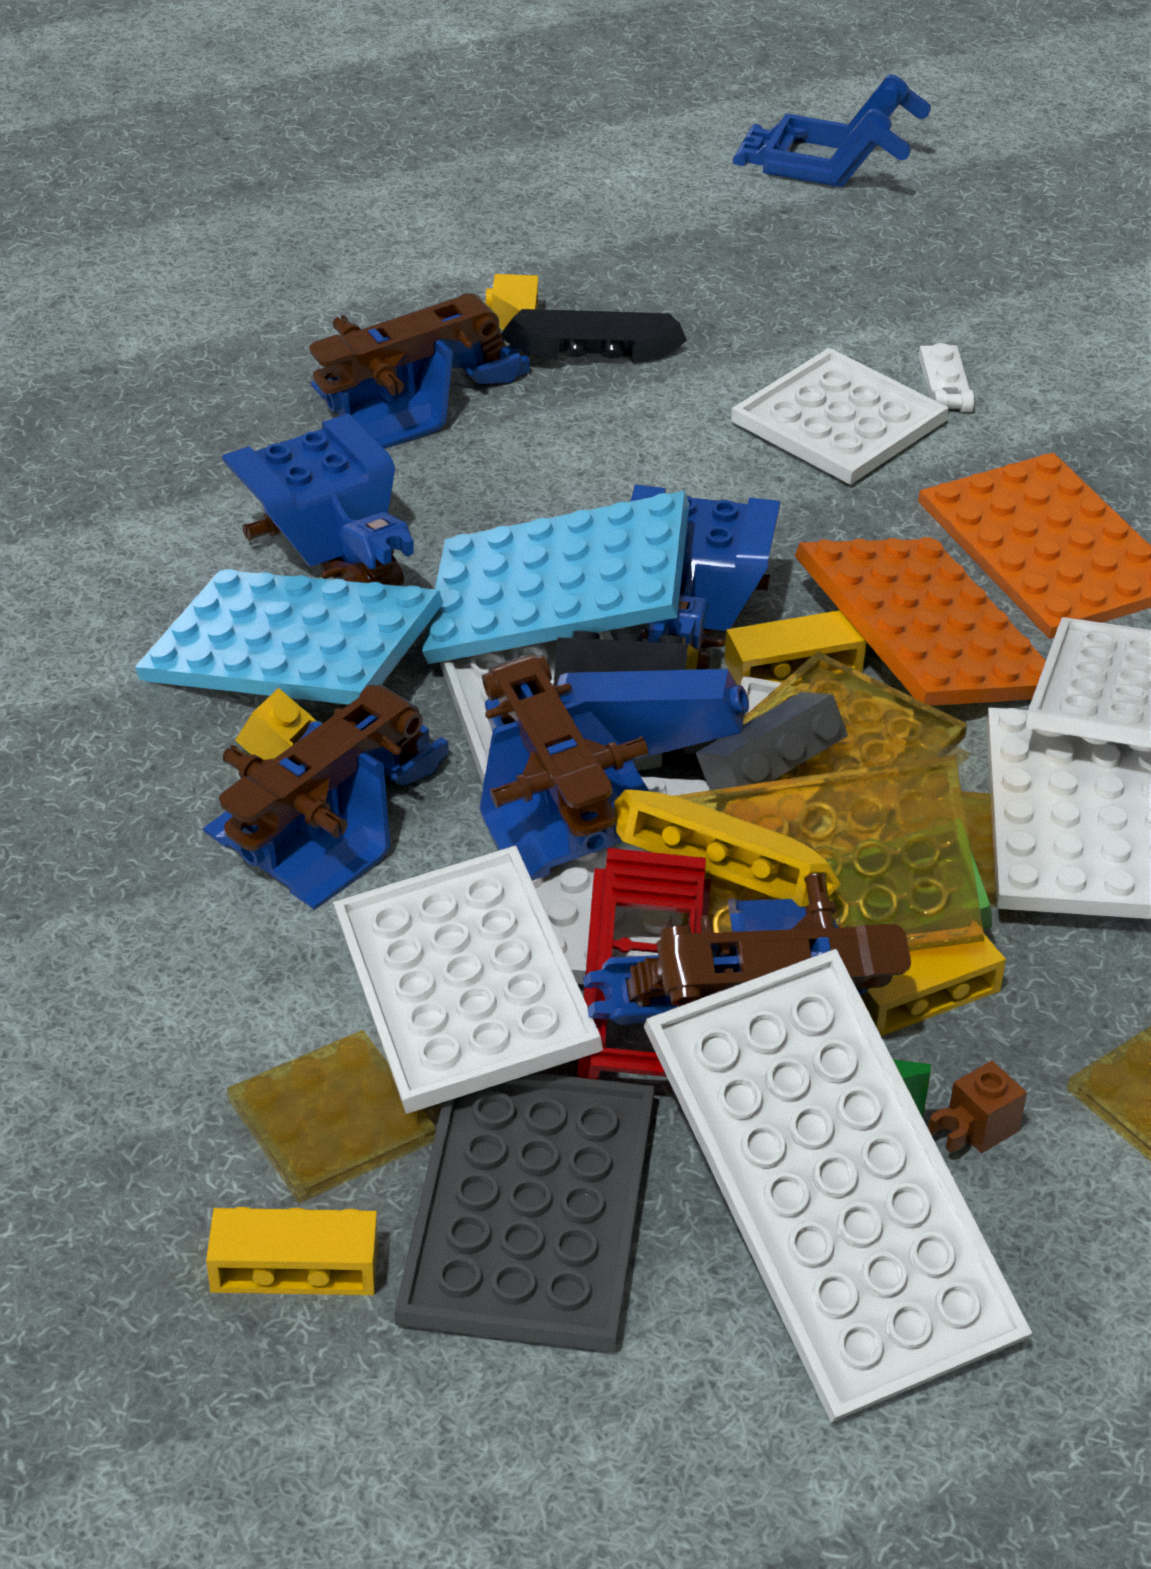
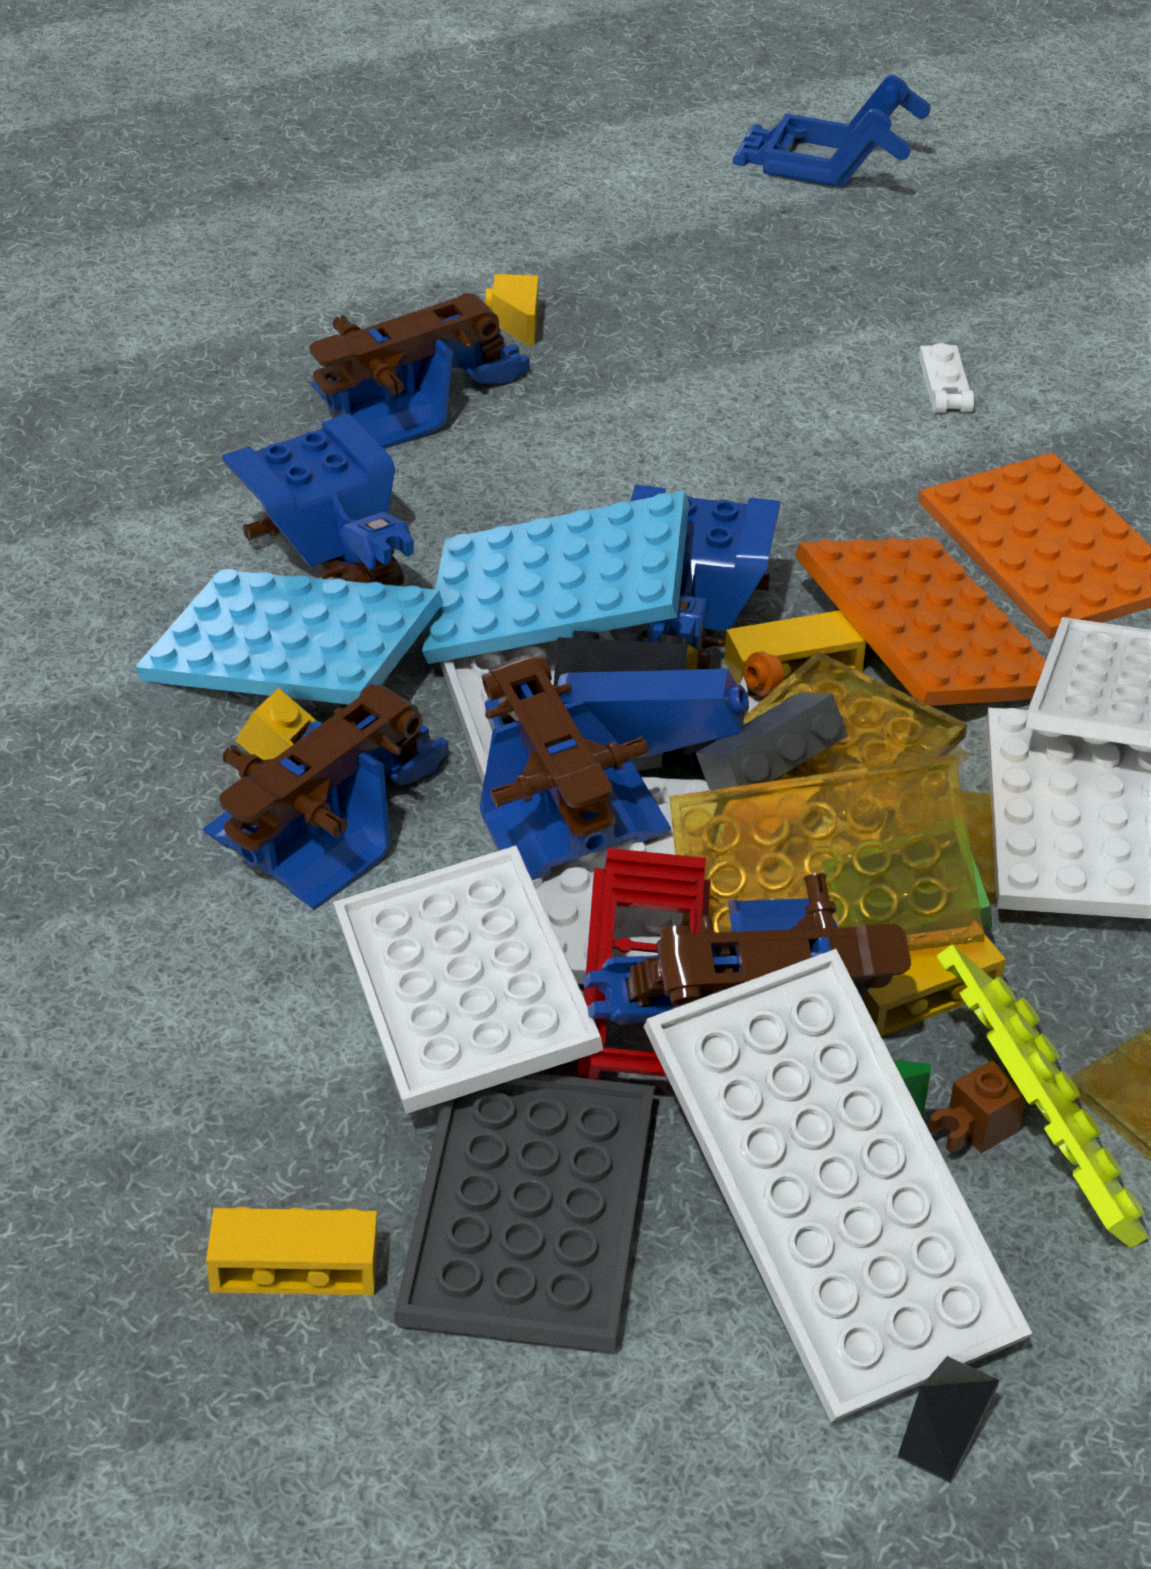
(329, 1116): clear yellow plate -> none
(598, 332): black brick -> none
(730, 845): yellow brick -> none
(763, 673): none -> orange plate
(839, 415): white plate -> none
(946, 1418): none -> black slope
(1032, 1065): none -> neon yellow wing

